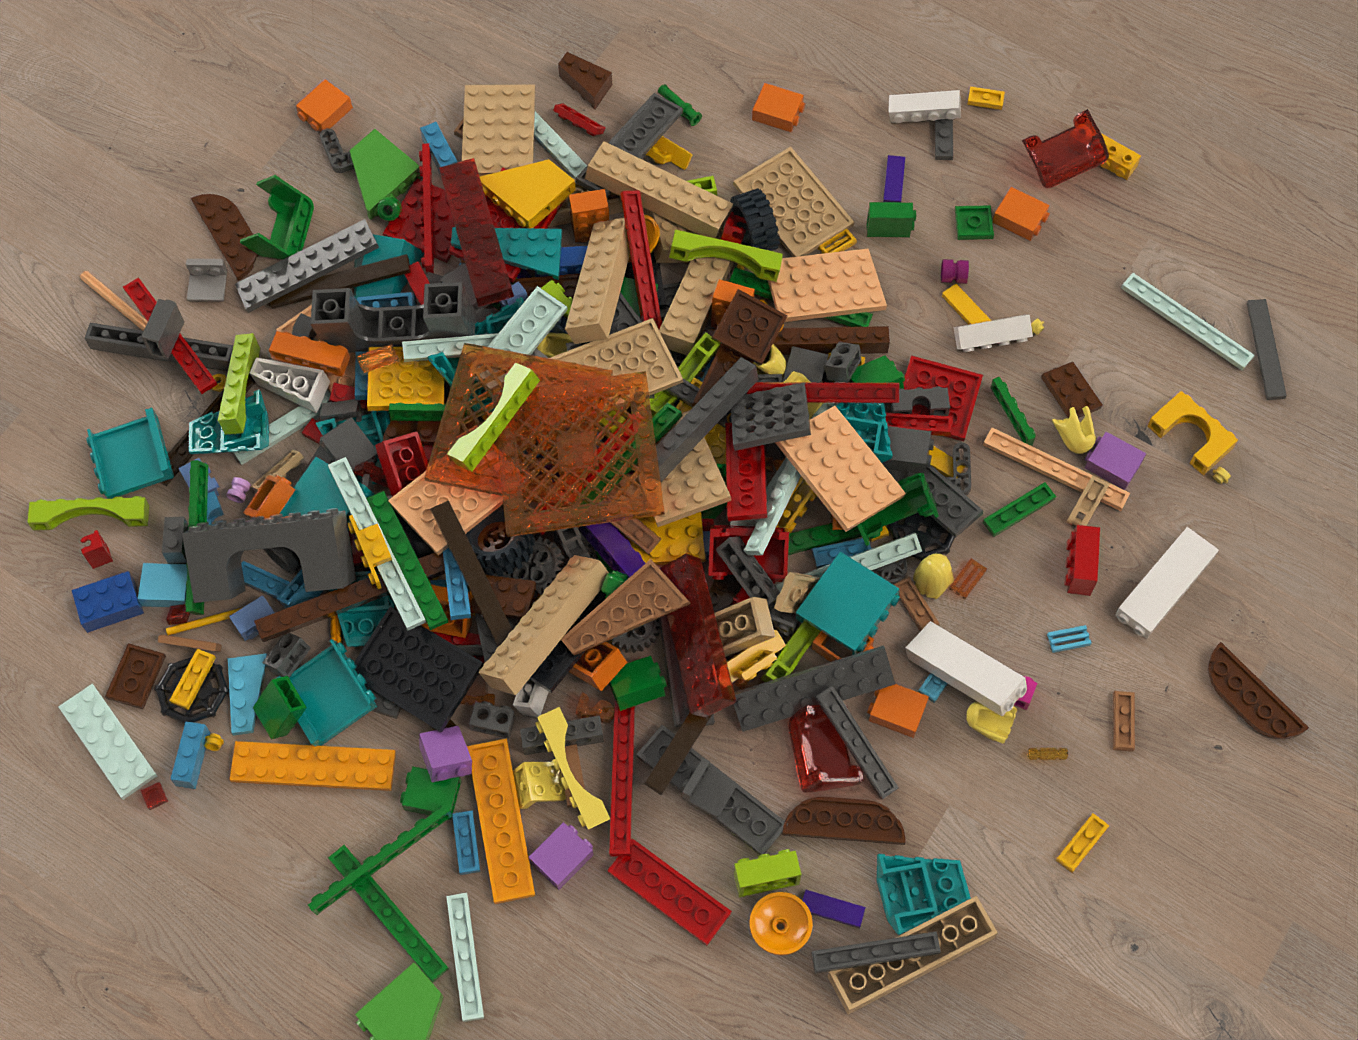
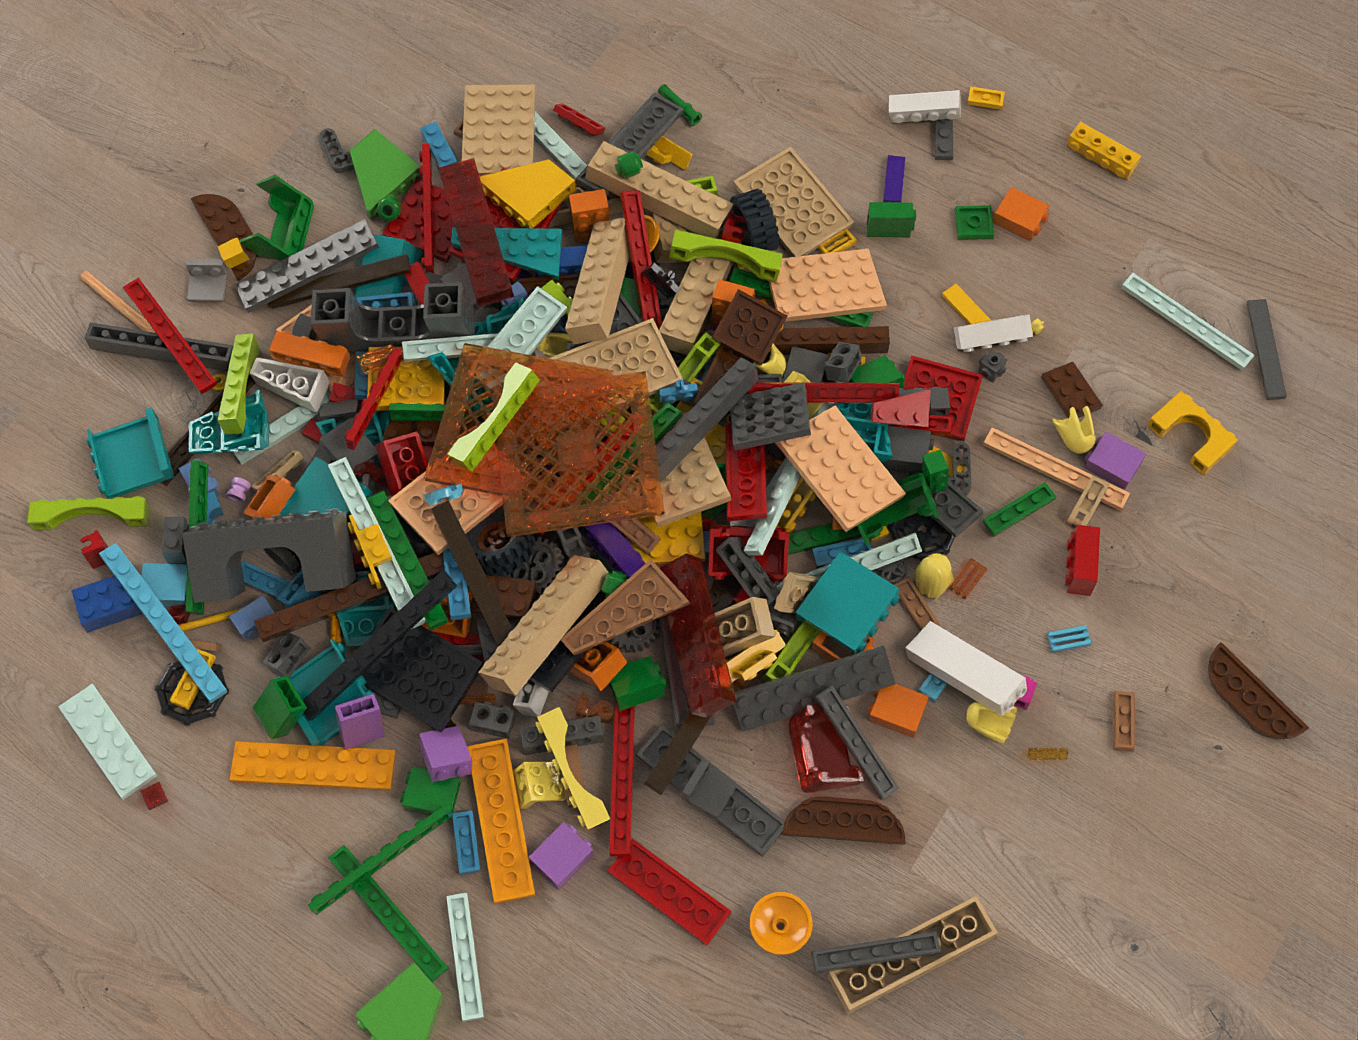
(135, 676): reddish brown tile -> none
(163, 328): dark grey brick -> none
(163, 623): none -> medium azure plate
(190, 755): dark azure brick -> none
(213, 742): yellow plate -> none
(232, 253): none -> yellow panel
(245, 686): medium azure wing -> none
(324, 106): orange brick -> none
(359, 721): none -> medium lavender brick
(371, 403): none -> red plate
(378, 644): none -> black plate
(450, 492): none -> medium azure plate
(585, 78): reddish brown wedge -> none
(628, 164): none -> green head
(661, 280): none -> black plate
(677, 393): none -> dark azure plate
(767, 873): lime brick -> none
(778, 107): orange brick -> none
(834, 909): dark purple tile -> none
(903, 410): none -> wing
(918, 889): teal wedge -> none
(935, 471): none -> green brick
(954, 271): magenta wheel -> none
(992, 365): none -> dark grey brick
(1013, 413): green plate -> none
(1067, 152): clear red windscreen -> none
(1082, 842): yellow tile -> none
(1166, 583): white brick -> none
(1221, 475): light yellow plate -> none

